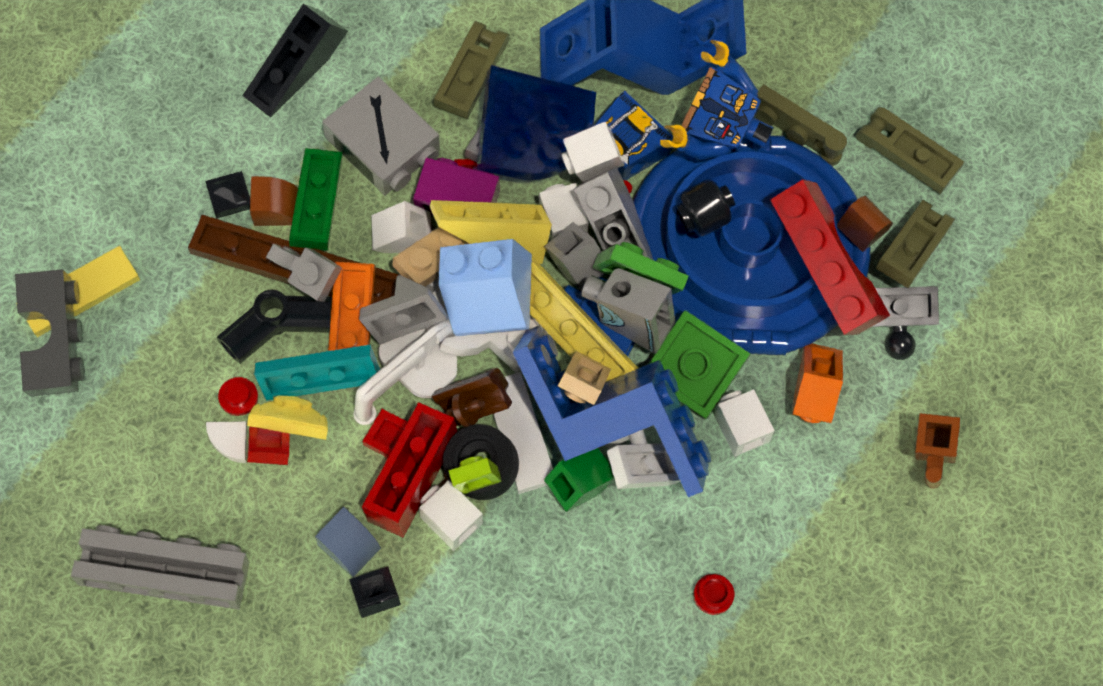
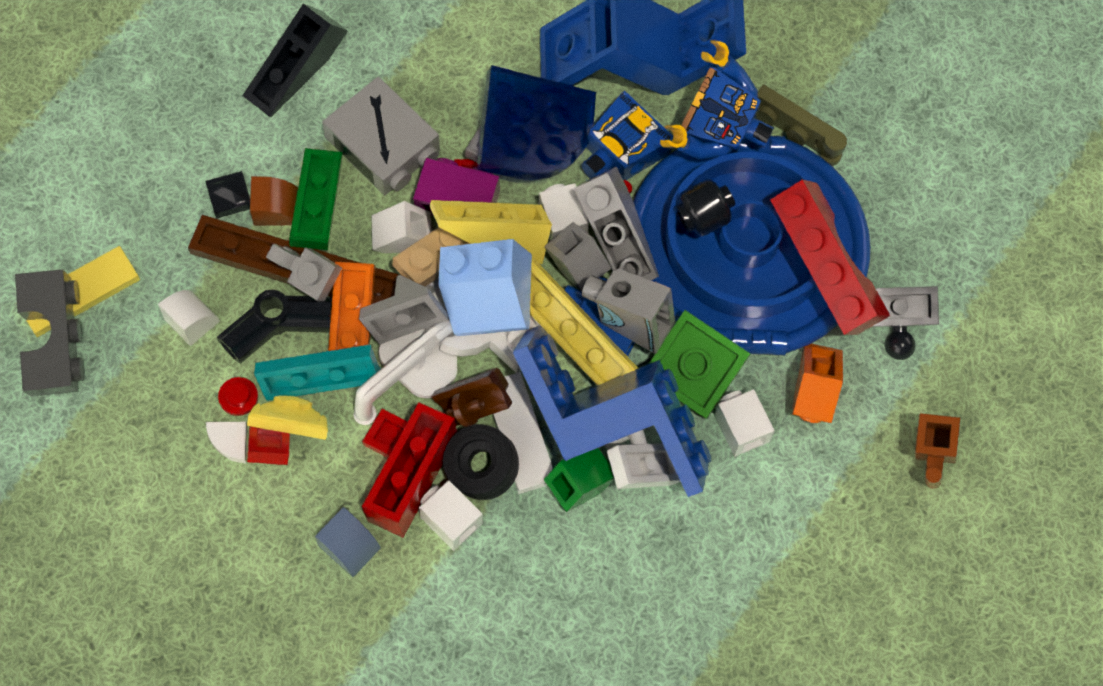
(161, 568): light grey brick -> none
(187, 315): none -> white brick
(375, 592): black tile -> none
(469, 70): olive plate -> none
(474, 474): lime plate -> none
(584, 379): tan plate -> none
(591, 152): white brick -> none
(630, 258): bright green plate -> none
(714, 594): red plate -> none
(864, 223): dark orange brick -> none
(910, 149): olive plate -> none
(914, 244): olive plate -> none

